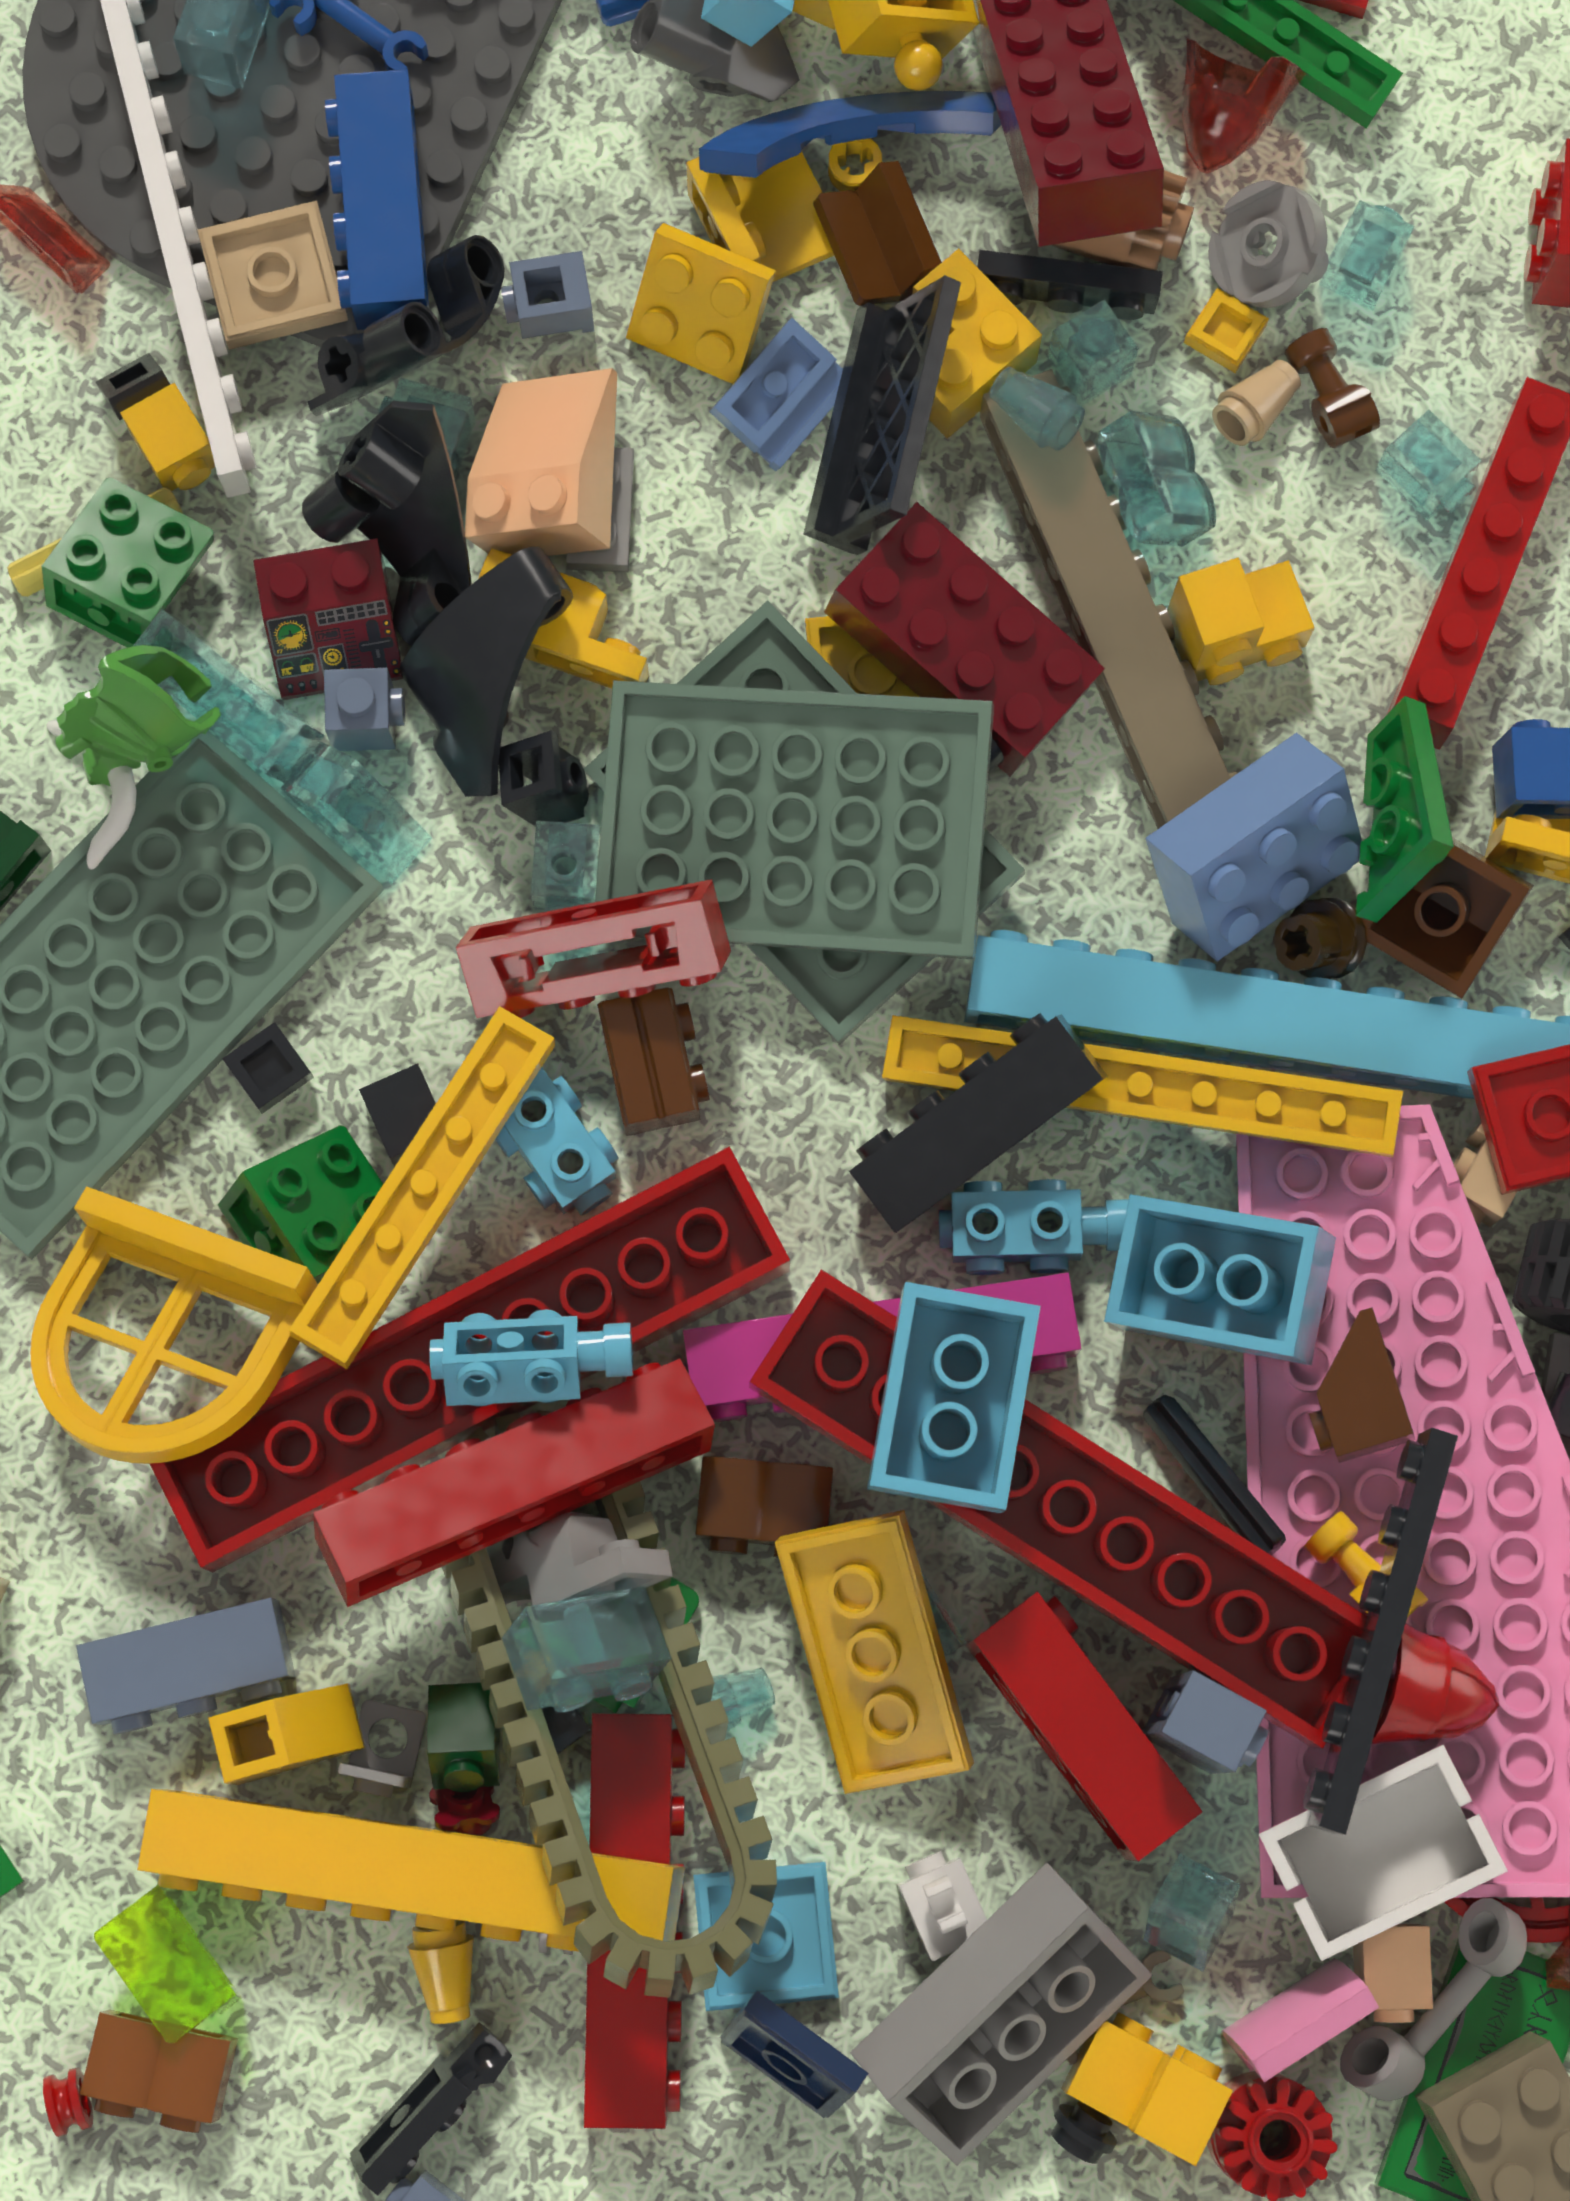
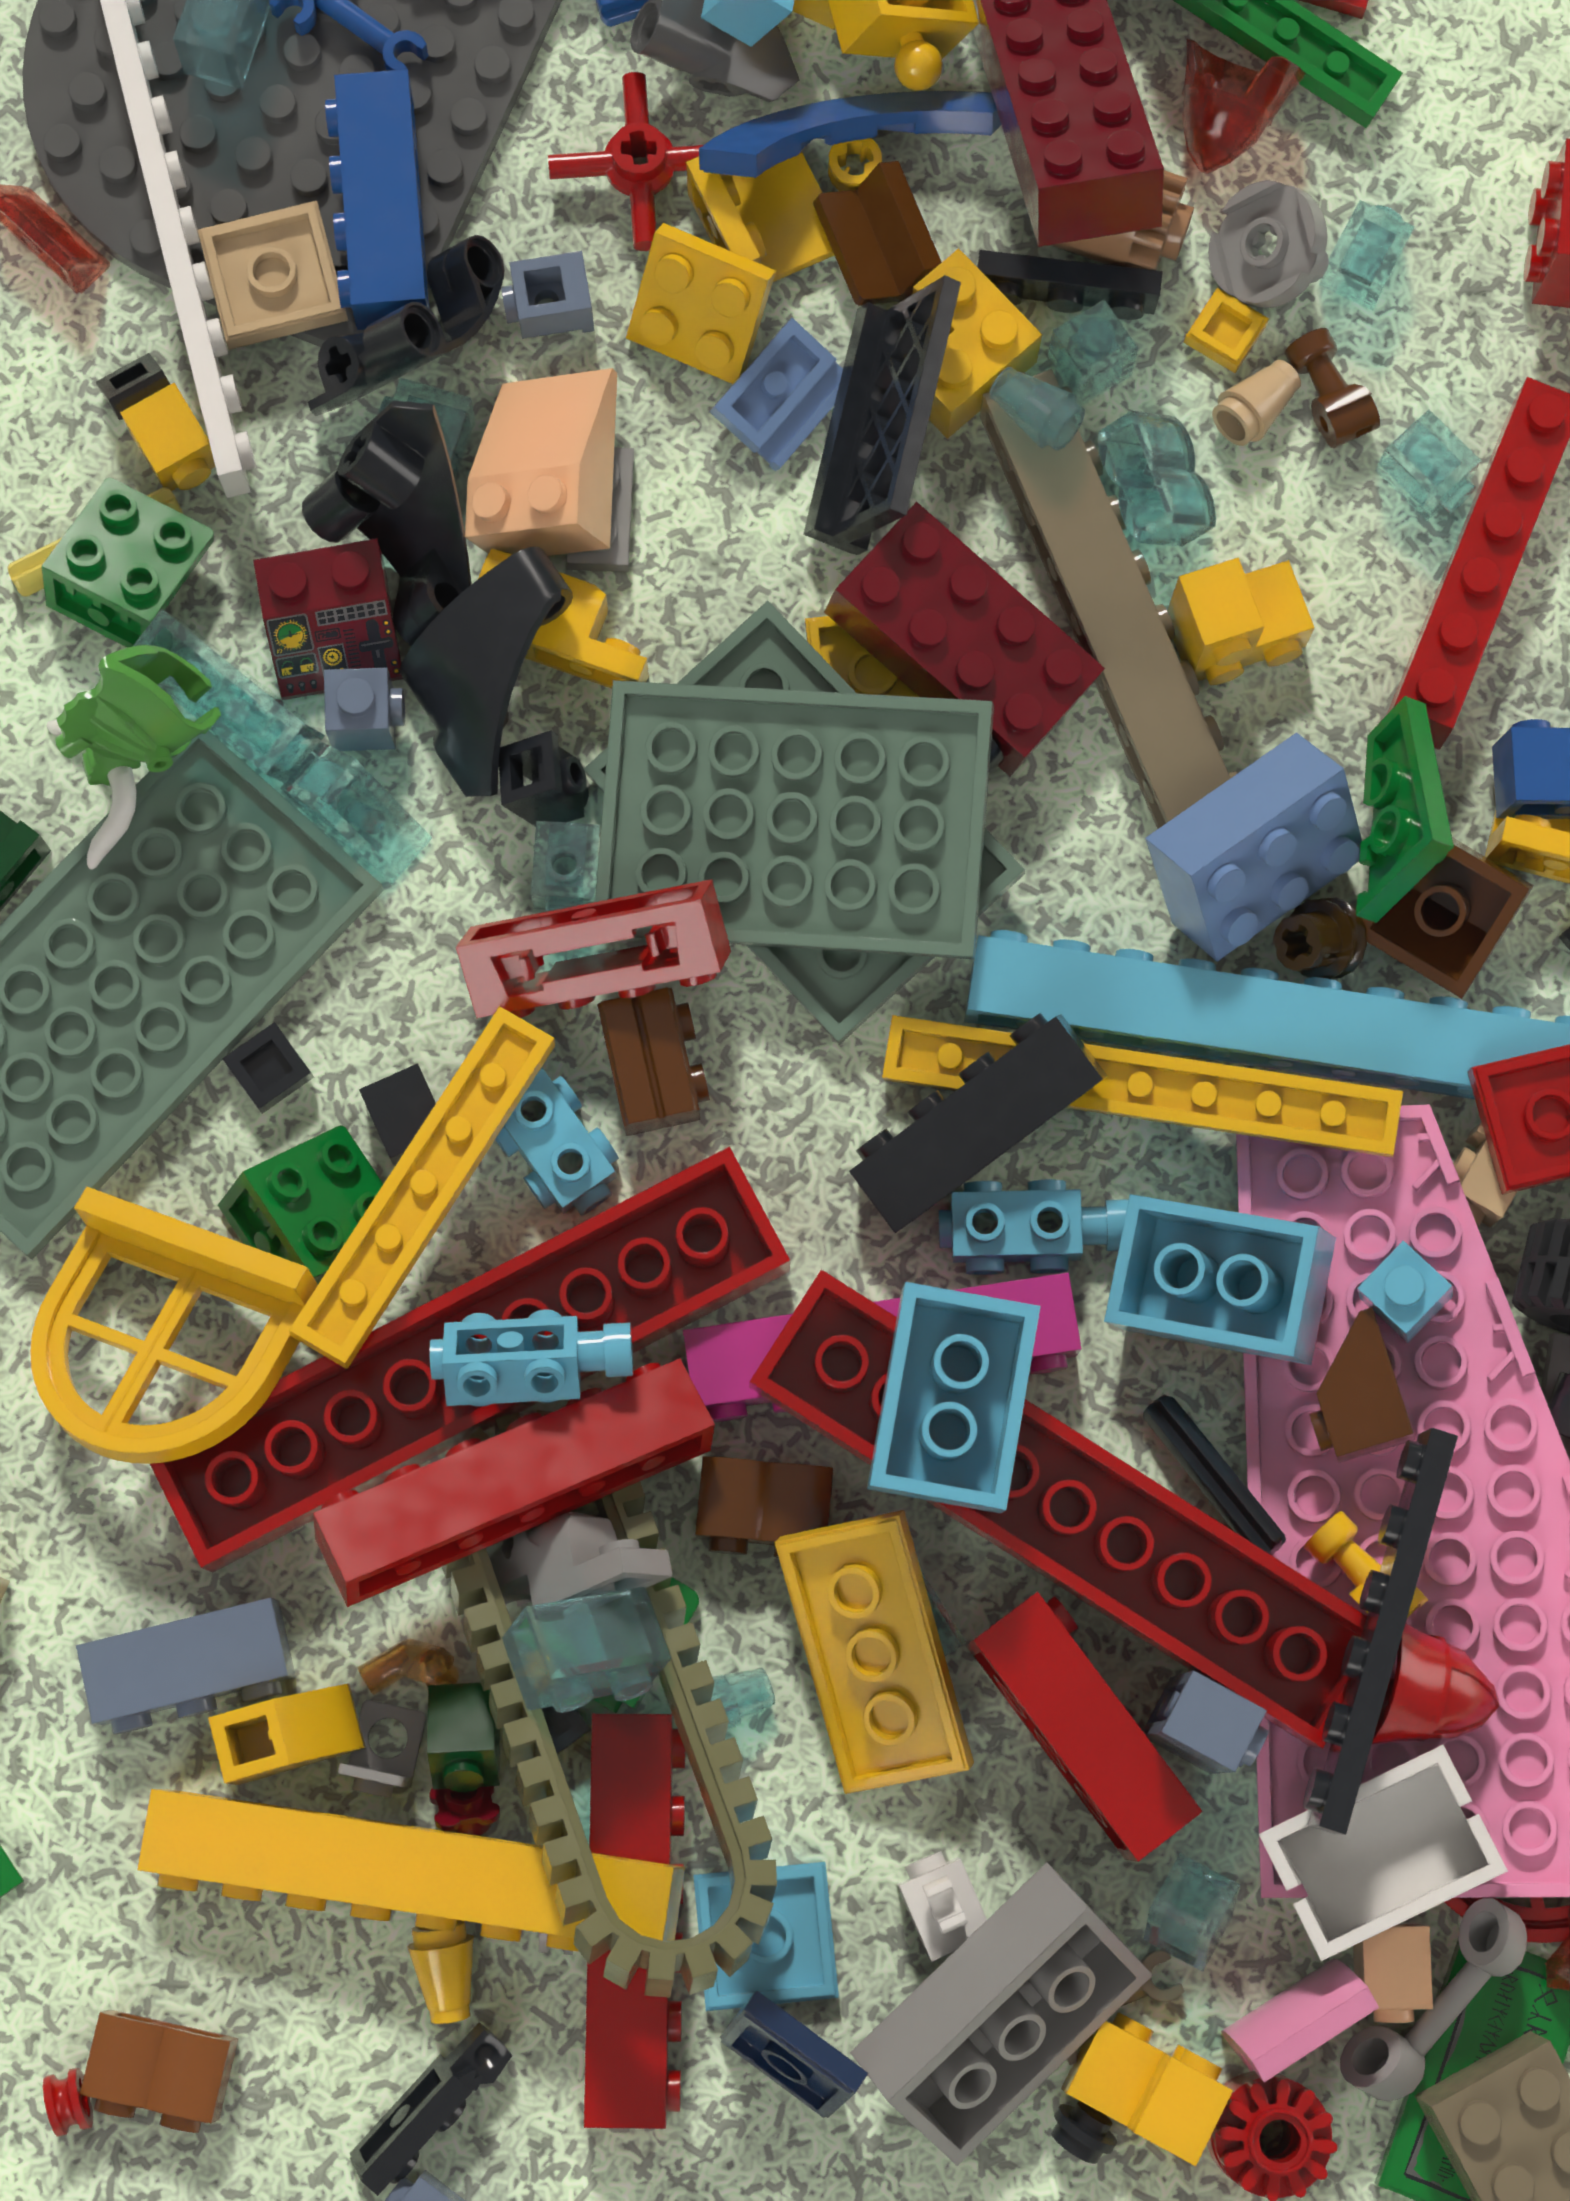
(166, 1965): clear neon green panel -> none
(411, 1660): none -> clear orange arm
(617, 162): none -> red bar
(1405, 1291): none -> medium azure brick

